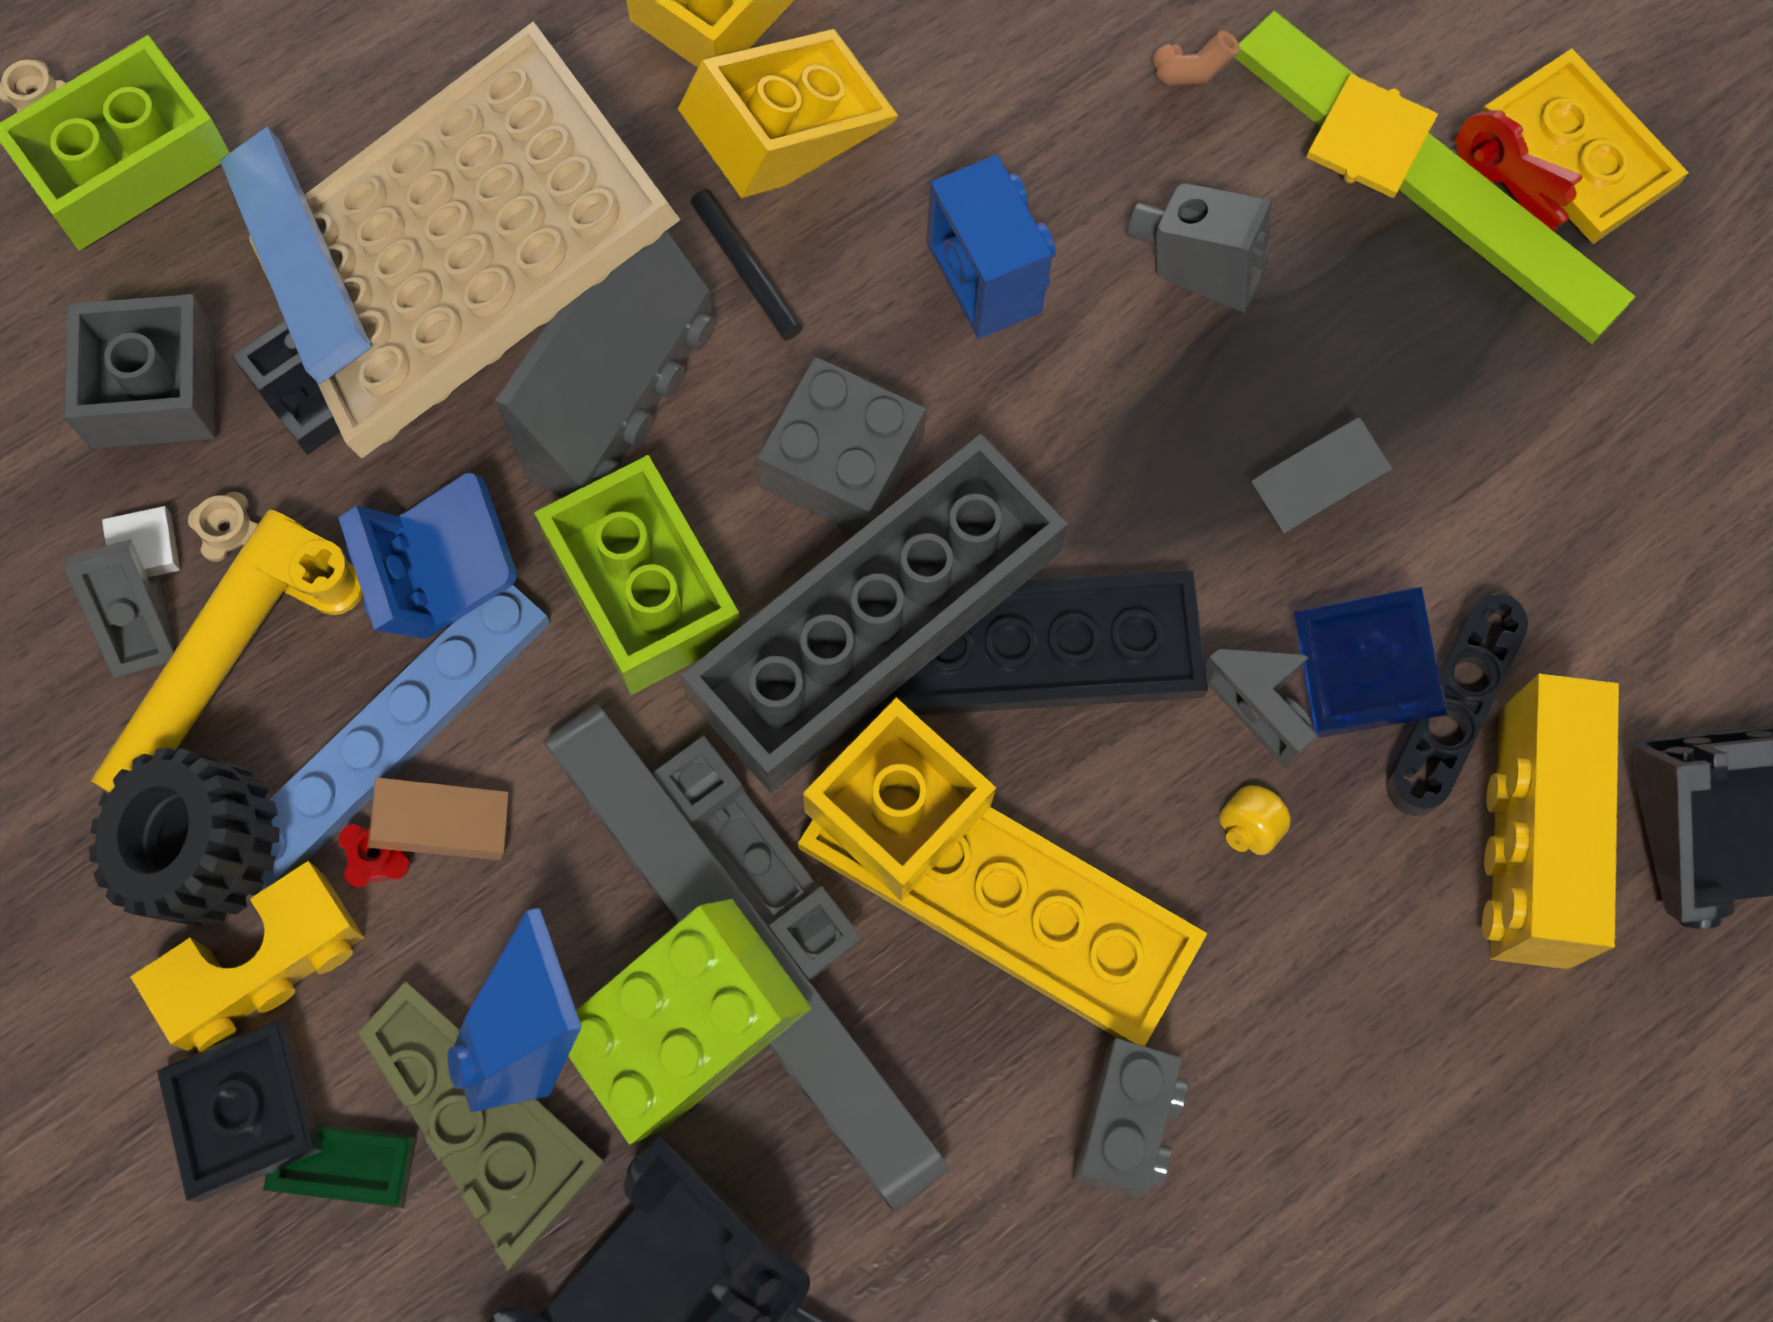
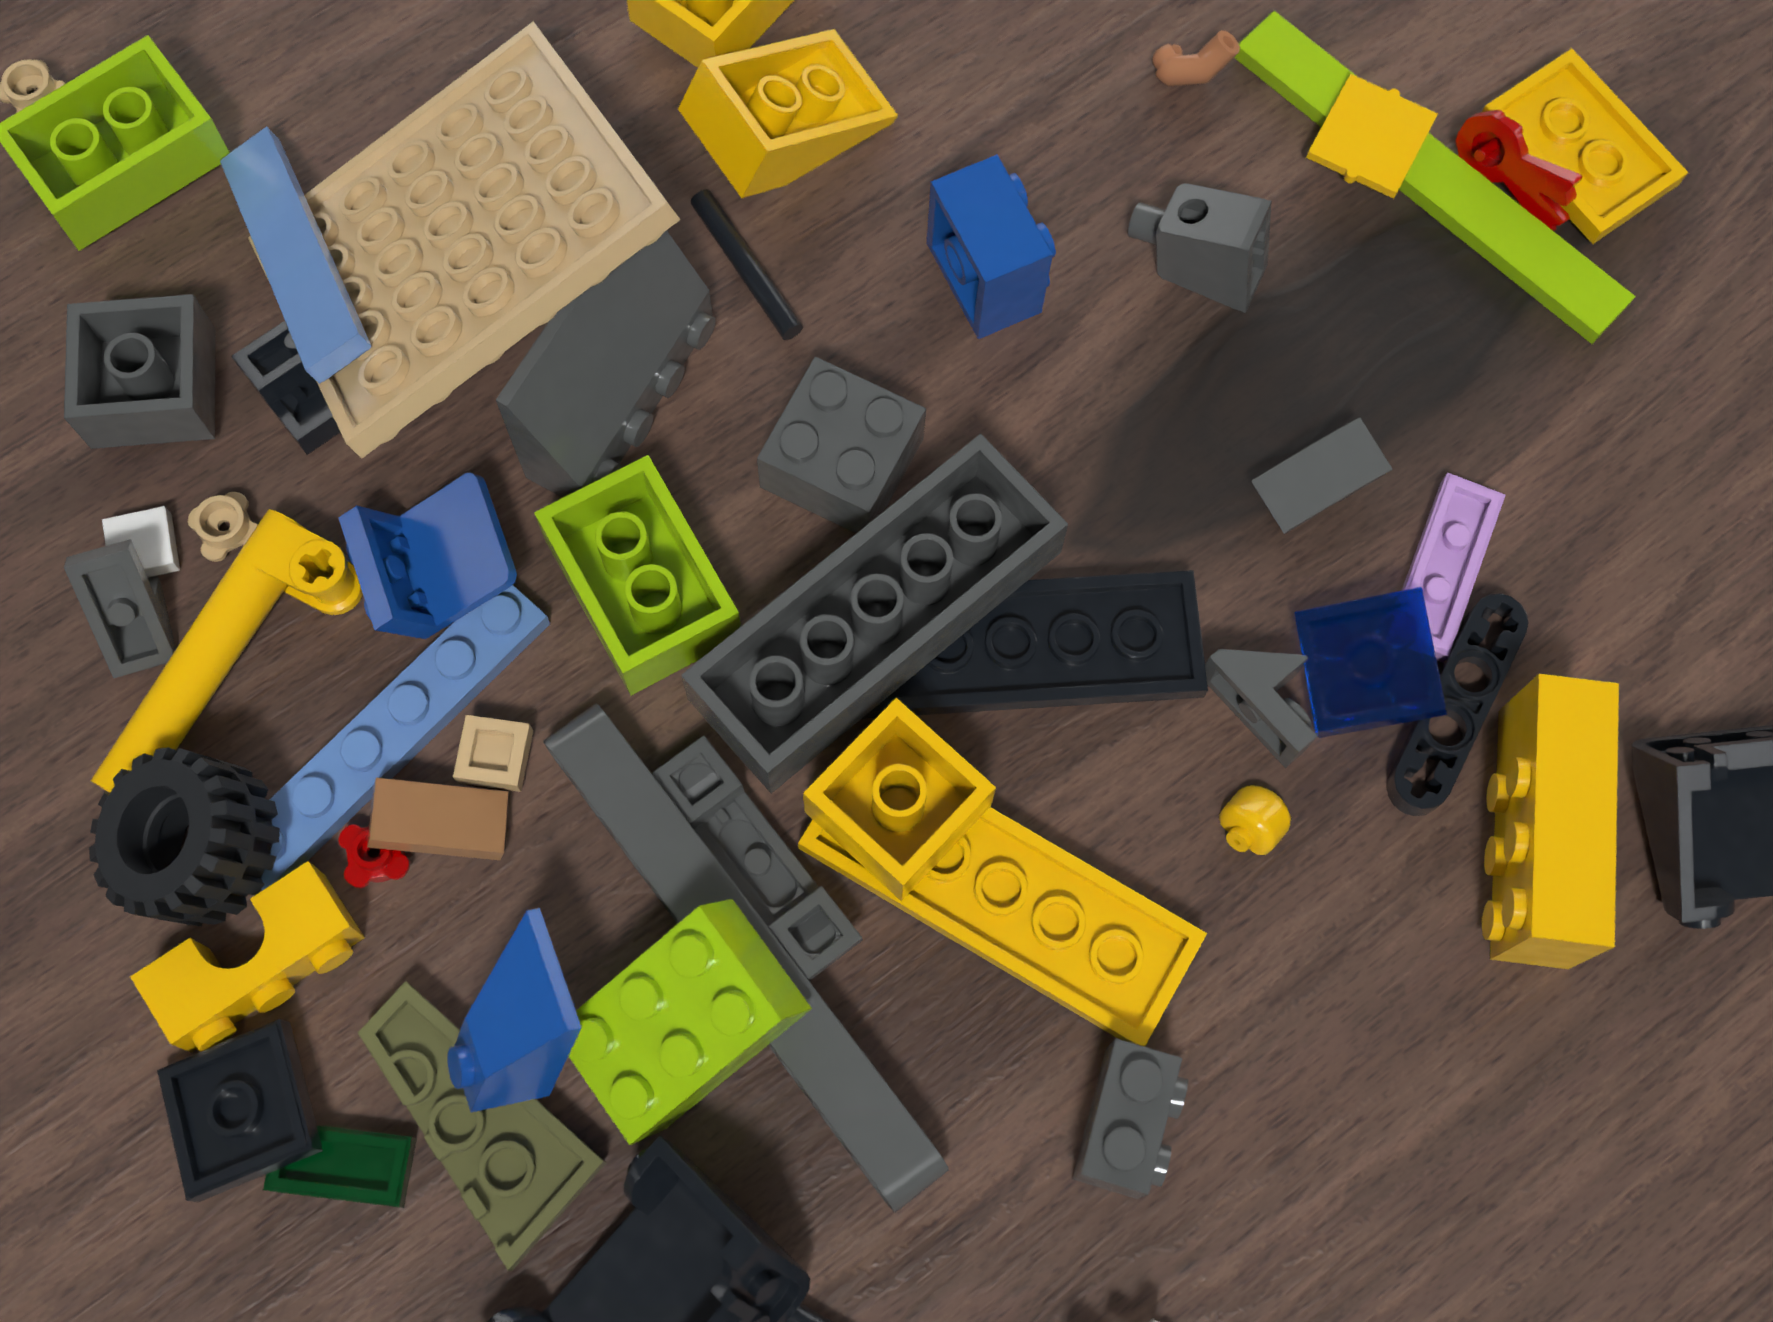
(493, 753): none -> tan plate
(1452, 554): none -> lavender tile

